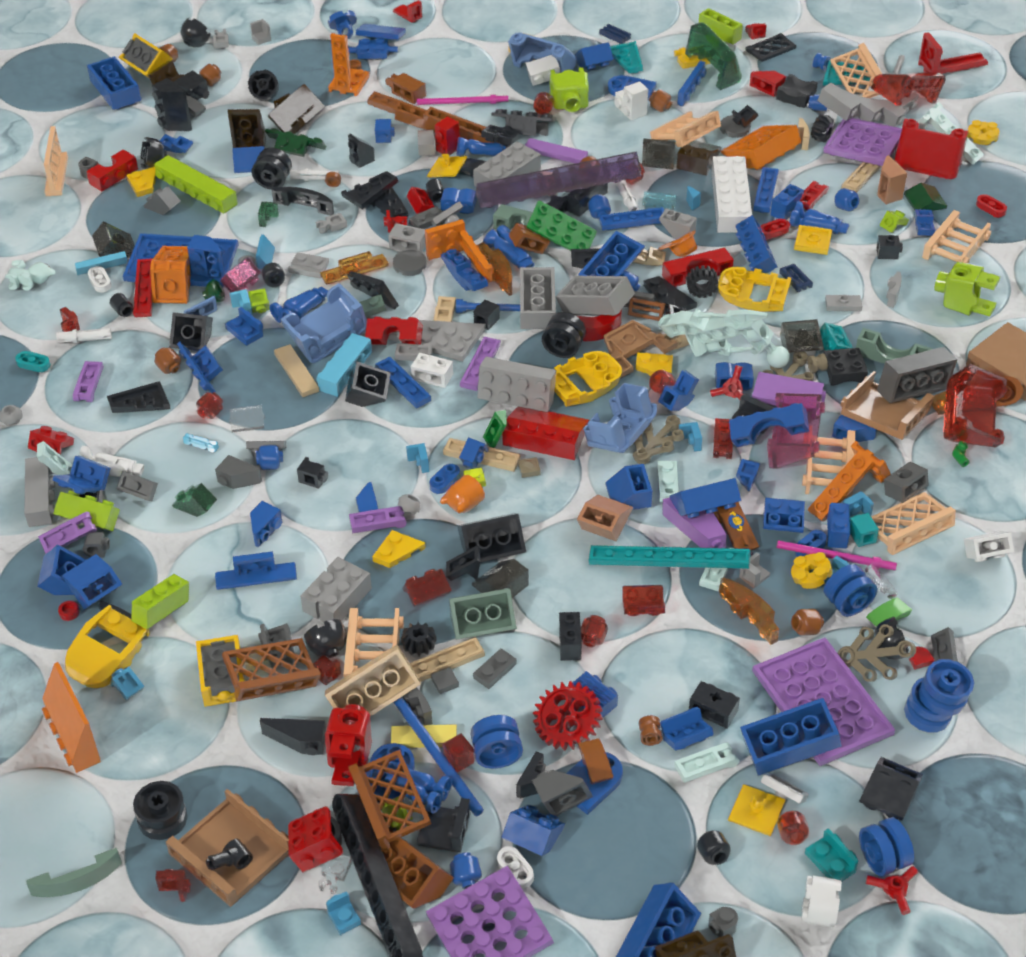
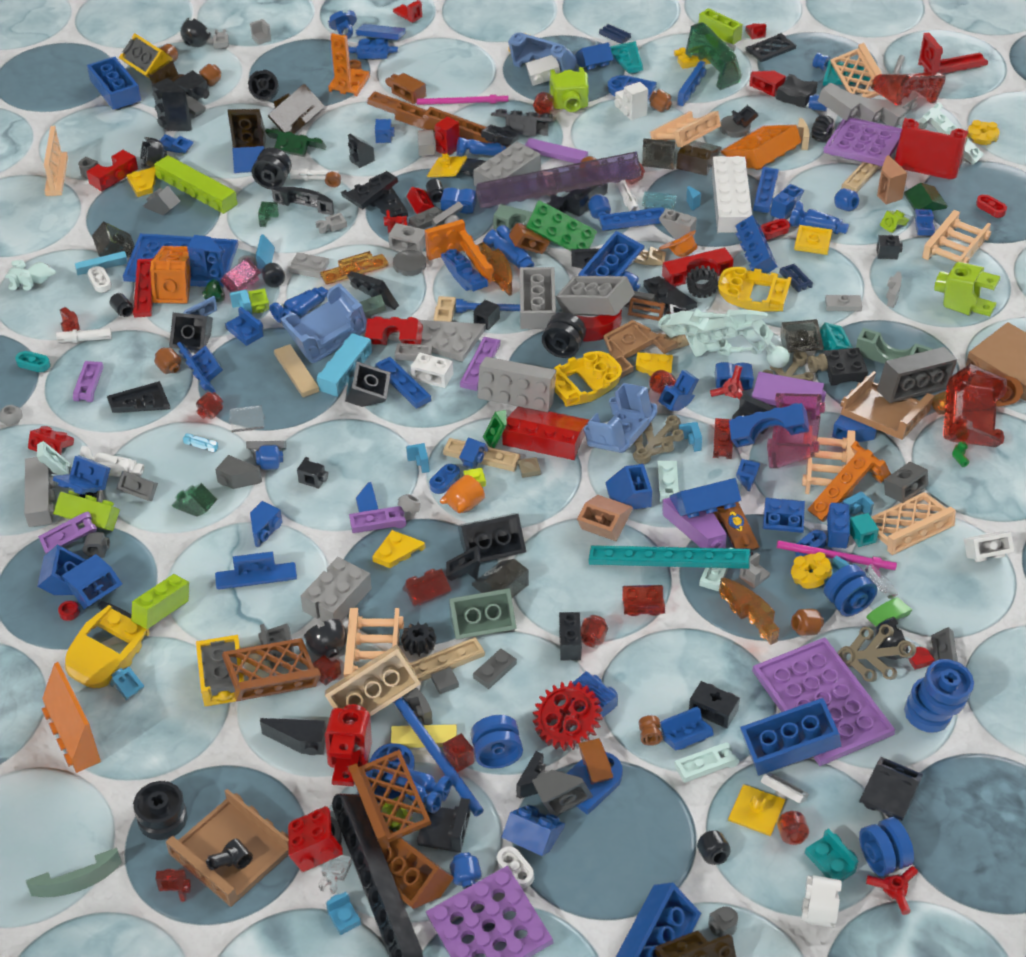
(813, 194): red plate -> none

